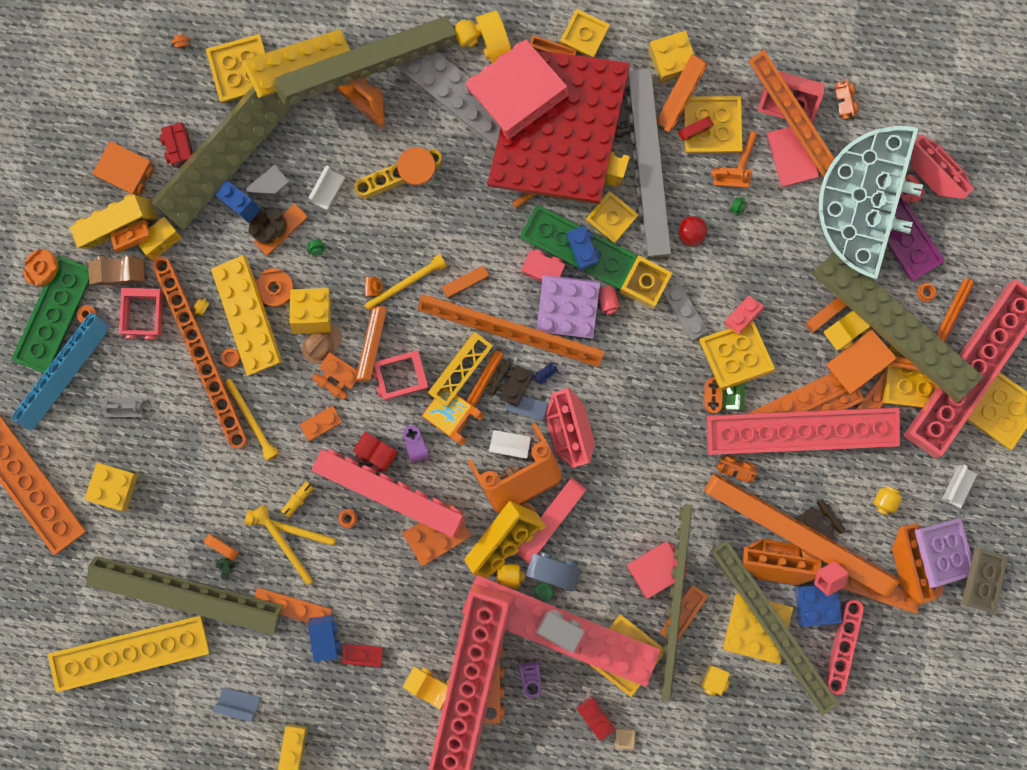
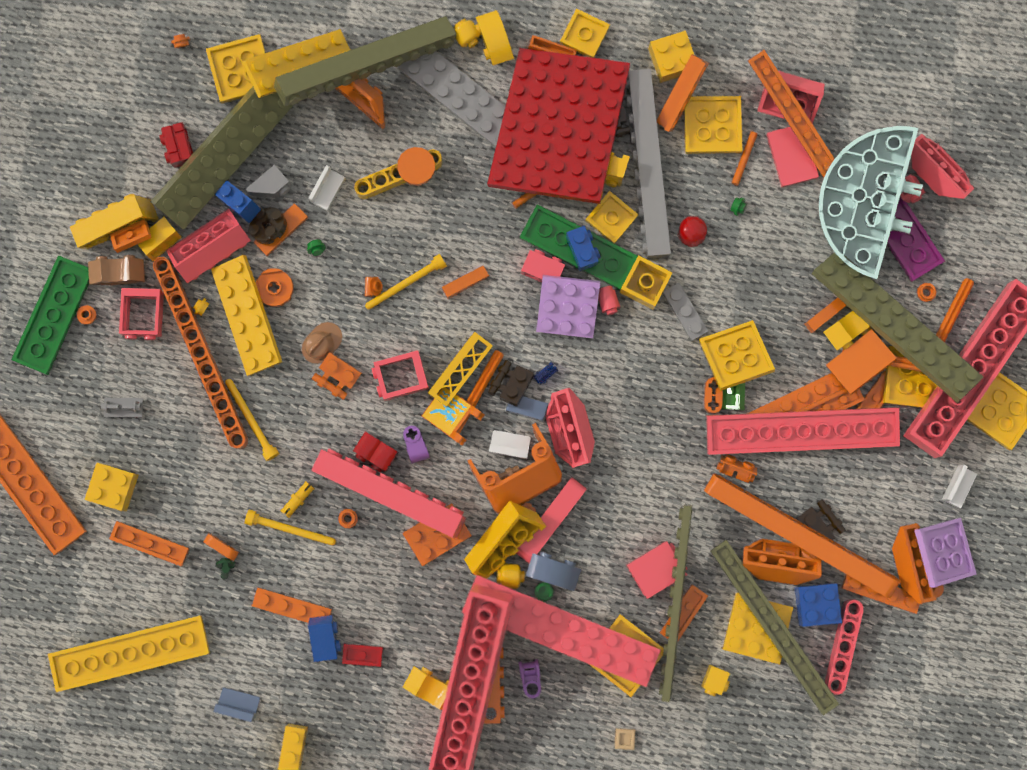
(40, 267): orange tile -> none
(61, 371): dark azure beam -> none
(123, 169): orange panel -> none
(149, 543): none -> orange plate
(184, 595): olive brick -> none
(208, 246): none -> coral slope
(230, 357): orange tile -> none
(262, 514): yellow piece -> none
(310, 311): yellow brick -> none
(321, 423): orange plate -> none
(371, 344): orange tile -> none
(510, 330): orange plate -> none
(517, 88): coral panel -> none
(559, 631): light grey brick -> none
(595, 718): red brick -> none
(696, 129): red beam -> none
(731, 177): orange hinge -> none
(744, 315): coral plate -> none
(831, 578): coral brick -> none
(846, 92): orange hinge -> none
(887, 500): yellow head -> none
(984, 580): dark tan plate -> none

